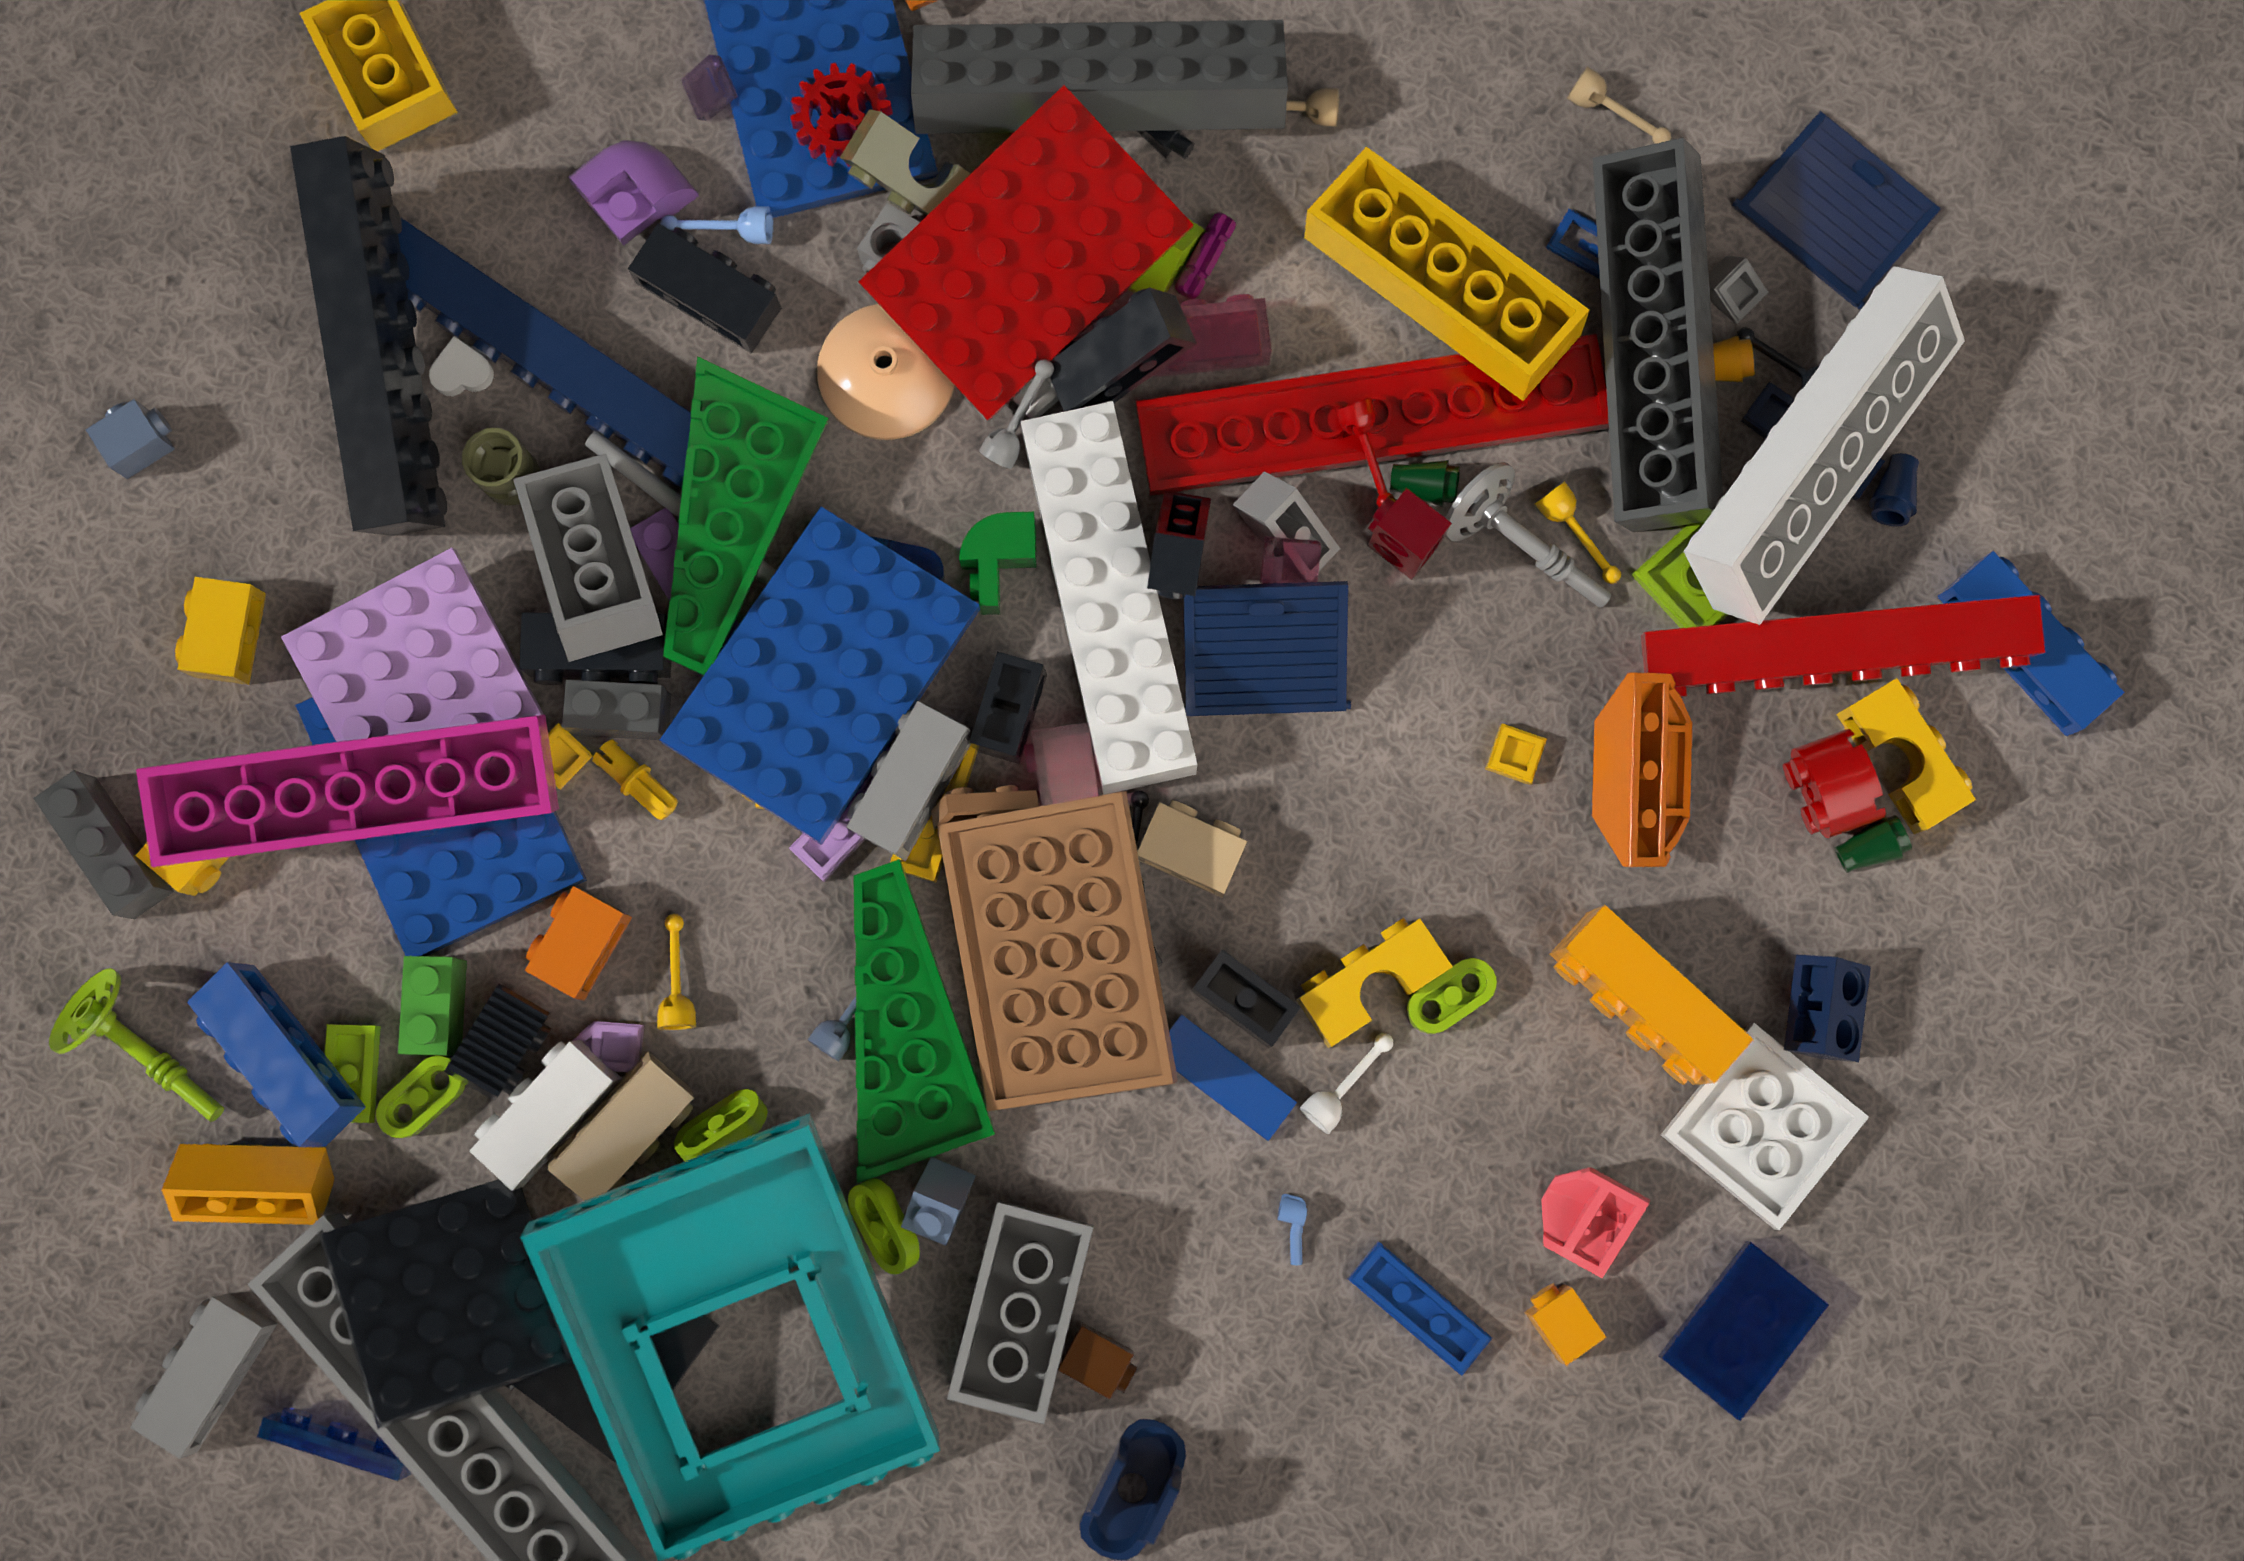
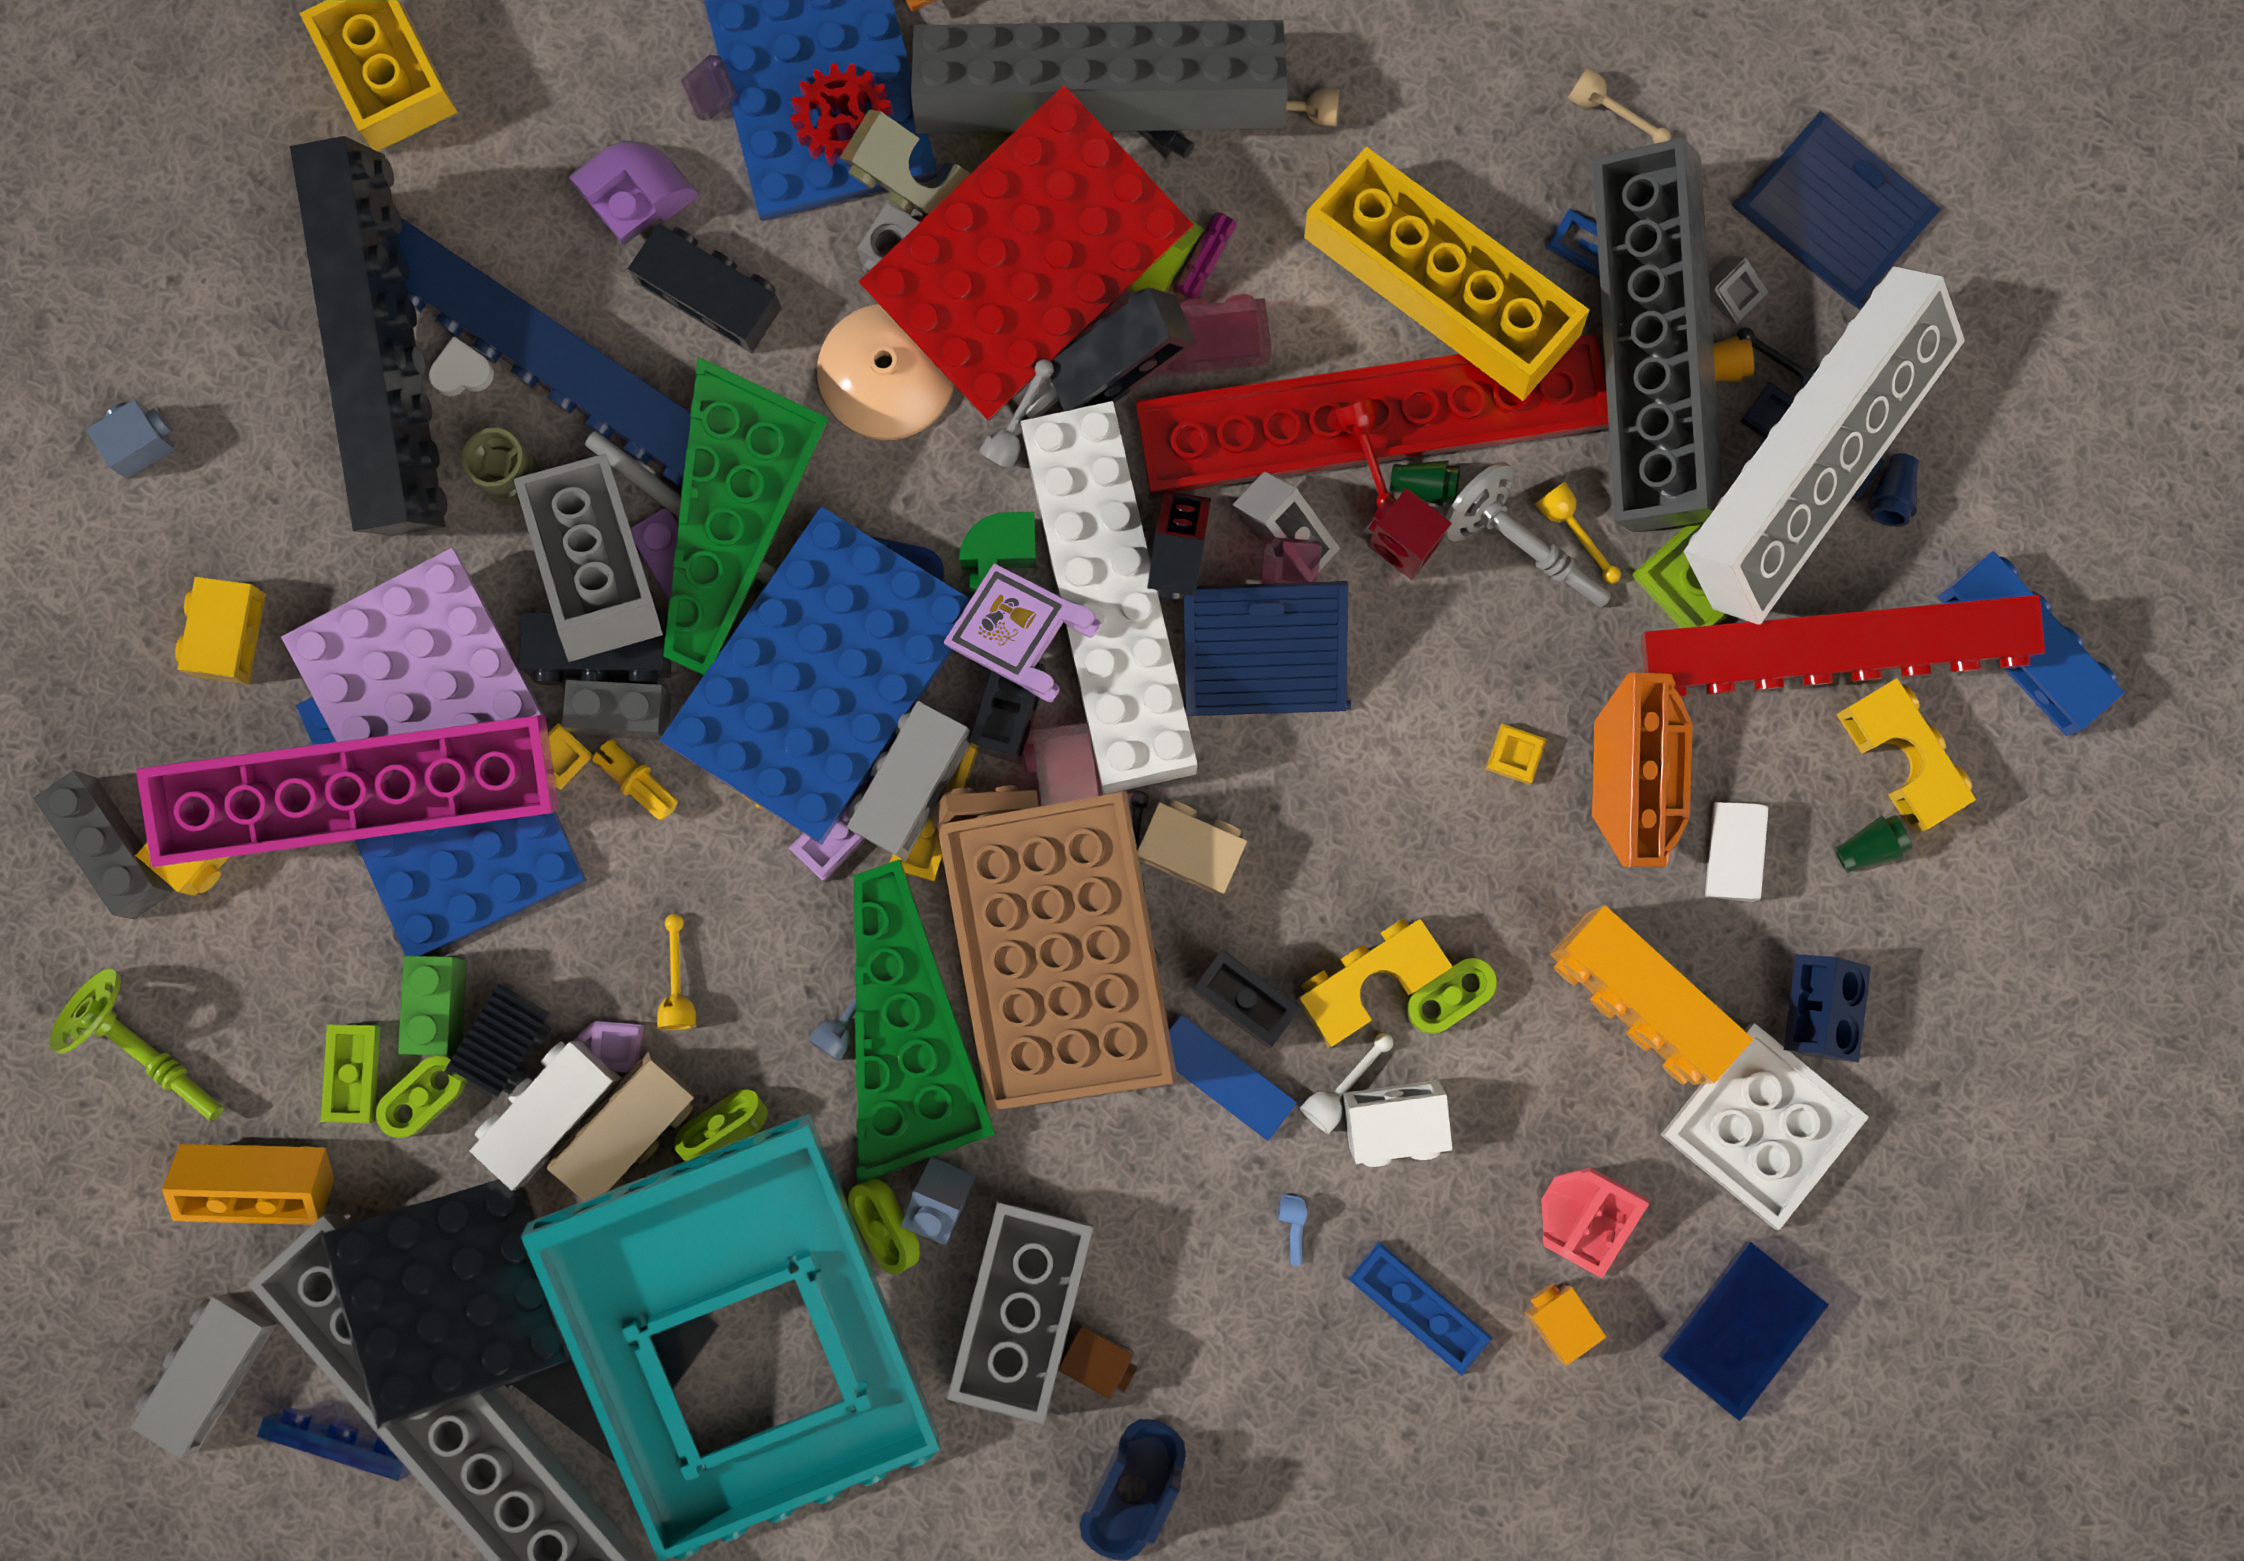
(275, 1055): blue brick -> none
(576, 943): orange brick -> none
(752, 224): light blue hinge -> none
(1012, 626): none -> lavender flag
(1397, 1123): none -> white brick
(1736, 851): none -> white slope
(1835, 783): red brick -> none

